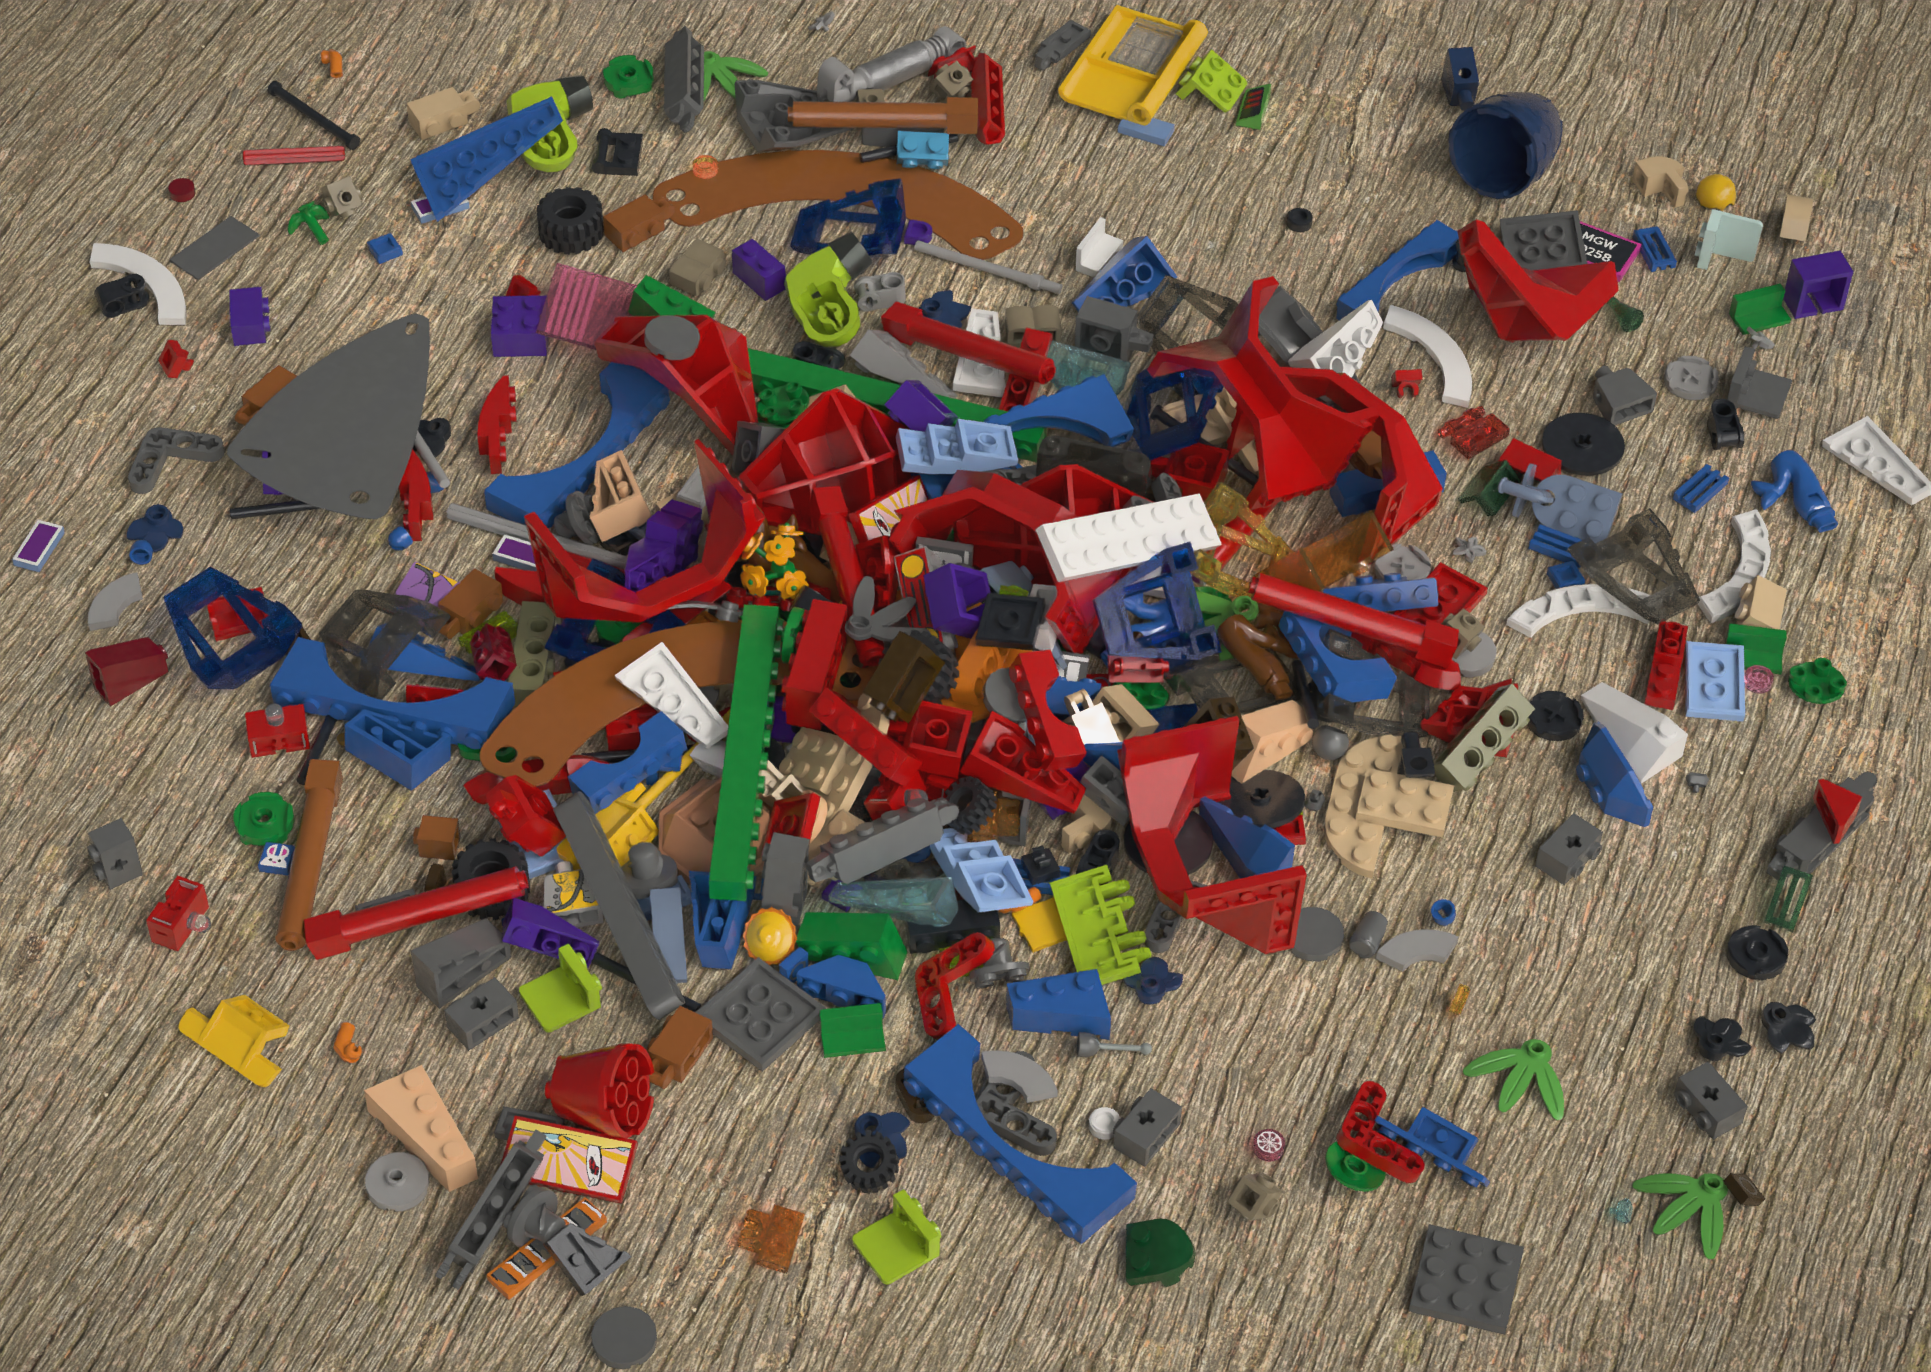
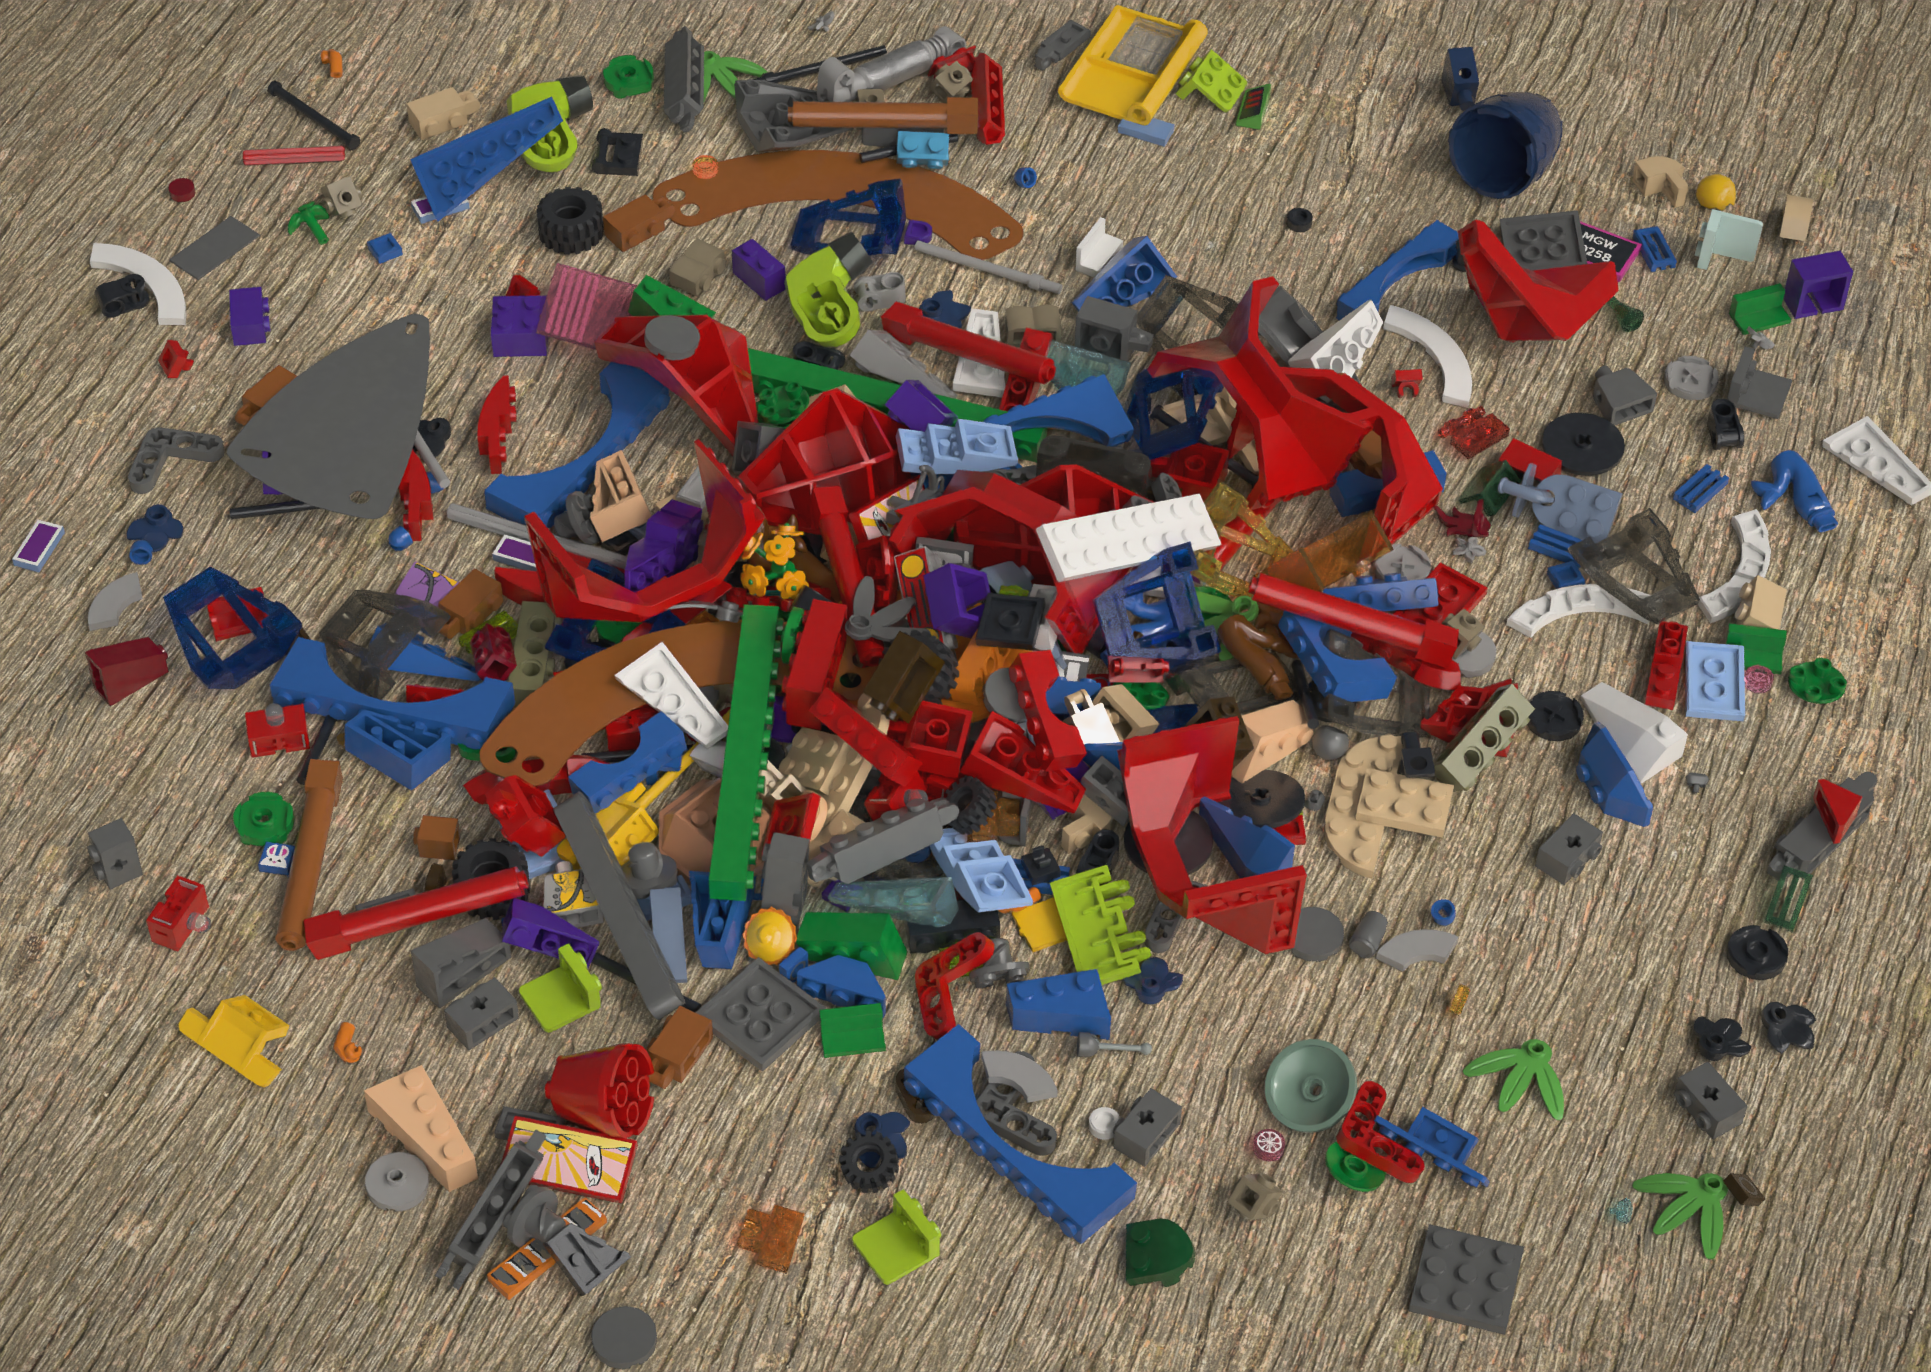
(814, 67): none -> black bar
(929, 493): none -> dark grey piece
(1025, 174): none -> blue hinge
(1297, 1073): none -> sand green dish
(1465, 524): none -> dark red piece

